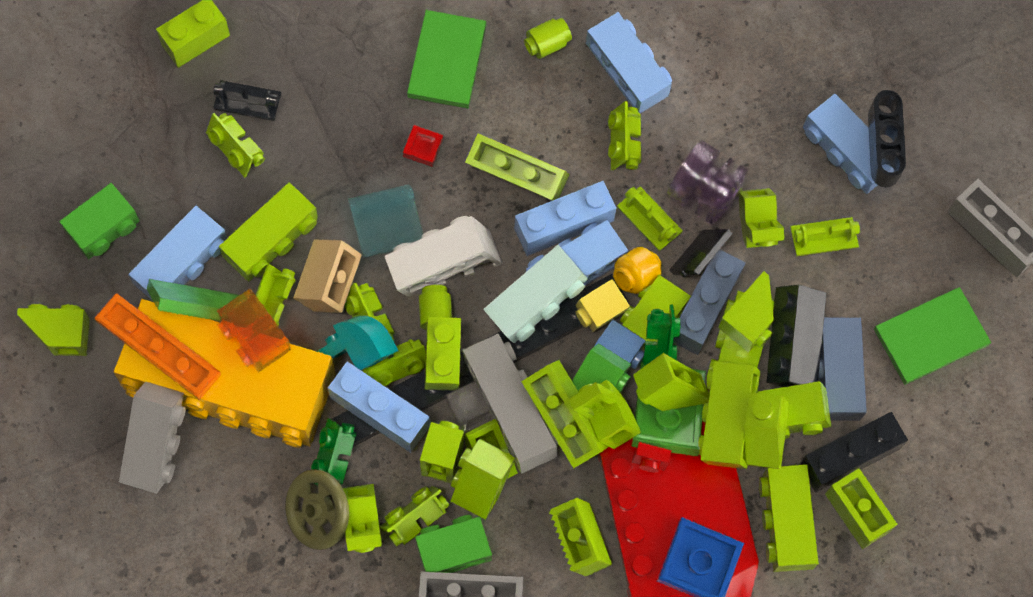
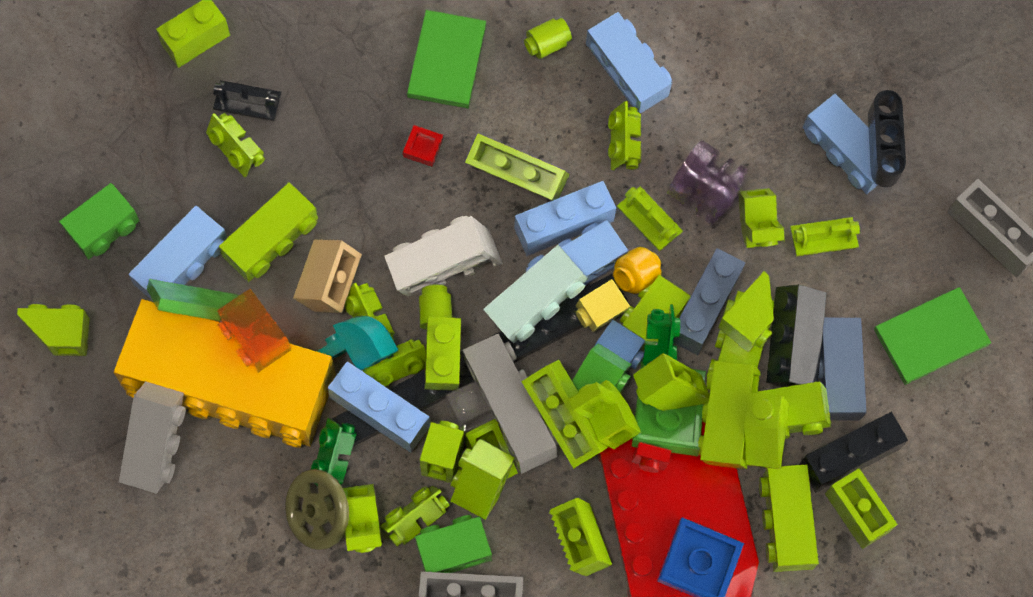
(157, 346): orange tile -> none
(274, 289): lime hinge -> none
(385, 219): clear light blue hinge -> none
(700, 252): black piece -> none

